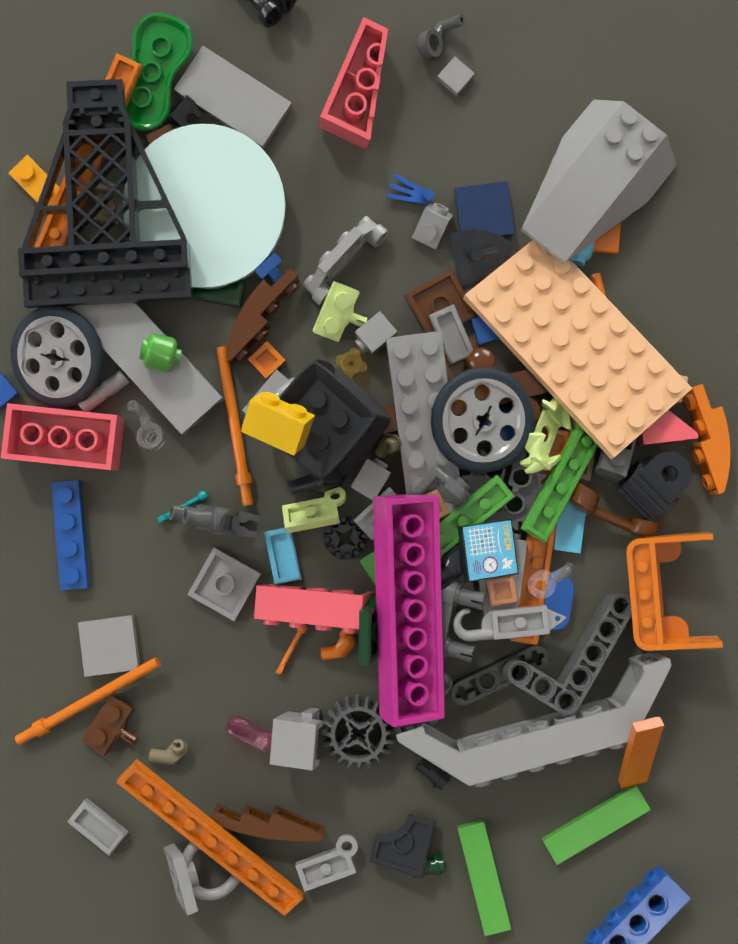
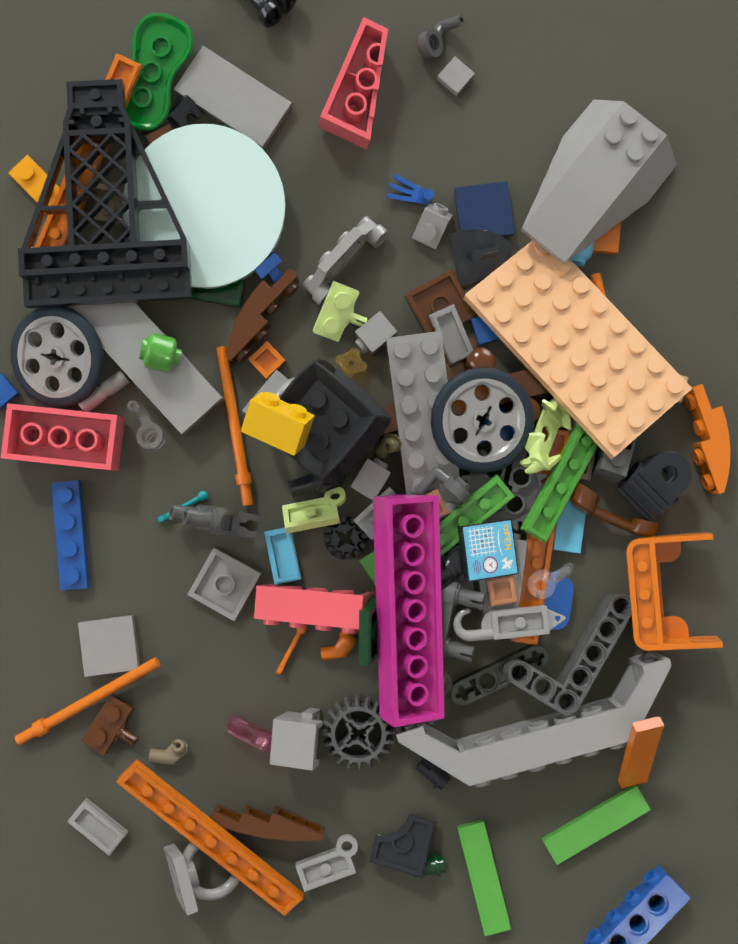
(666, 429): coral slope -> none

